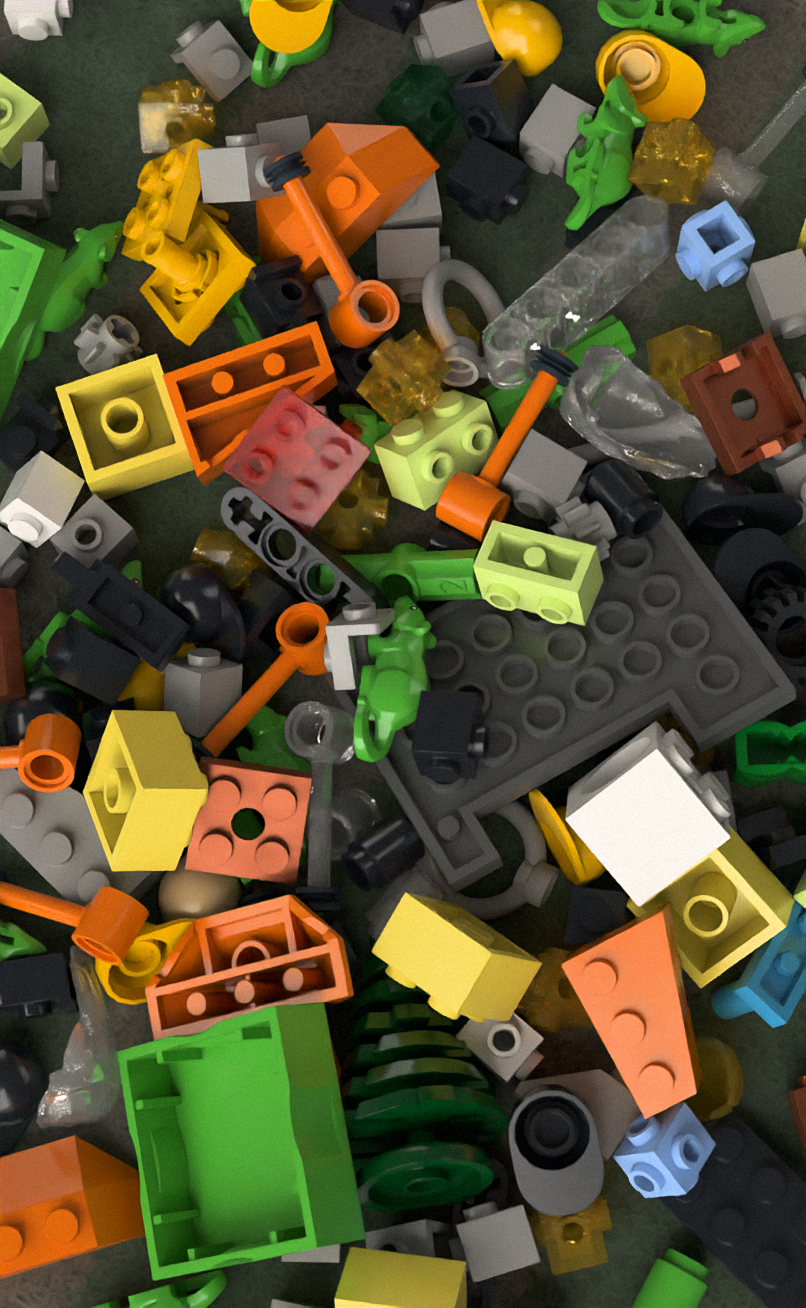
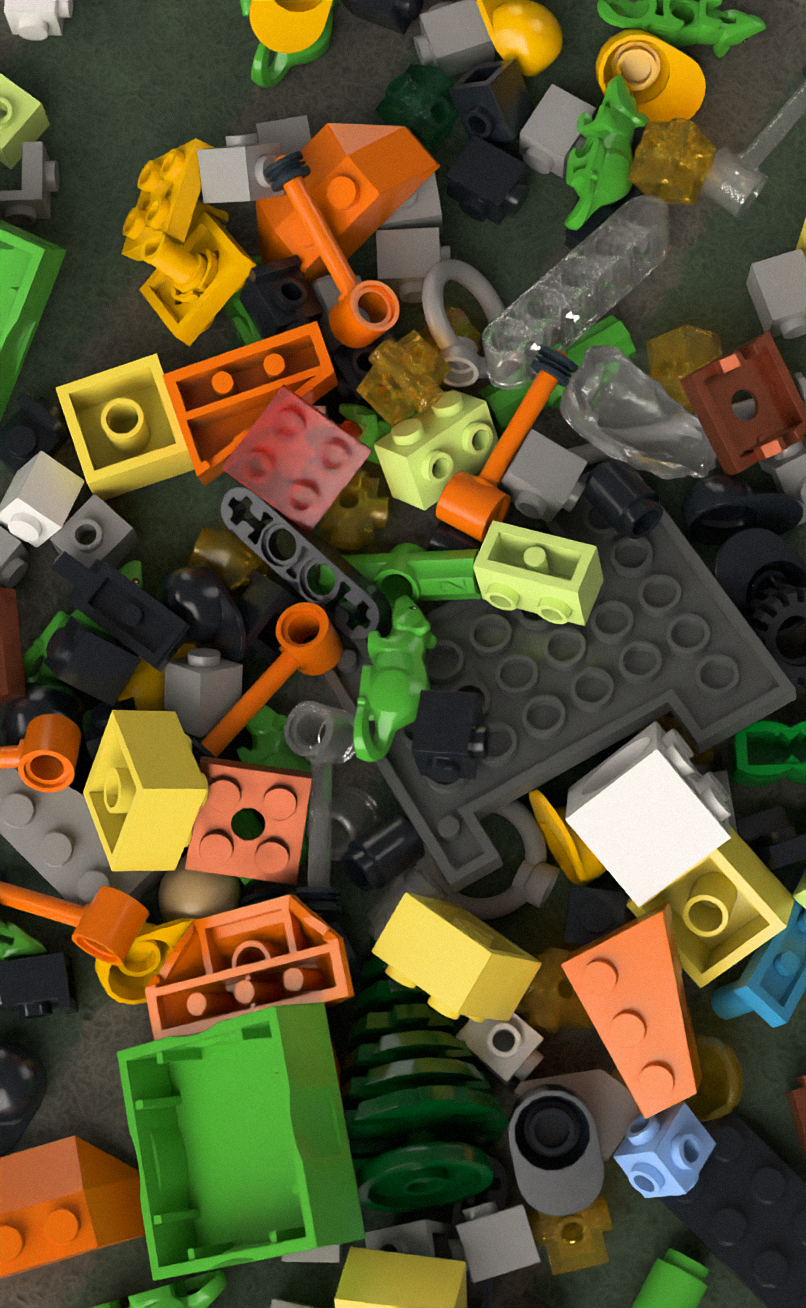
(77, 275): bright green animal -> none
(91, 1070): clear hair -> none
(107, 343): light grey gear -> none
(174, 115): clear yellow brick -> none
(213, 58): light grey bracket -> none
(348, 641): light grey bracket -> none
(584, 524): light grey gear -> none
(718, 232): light blue brick -> none

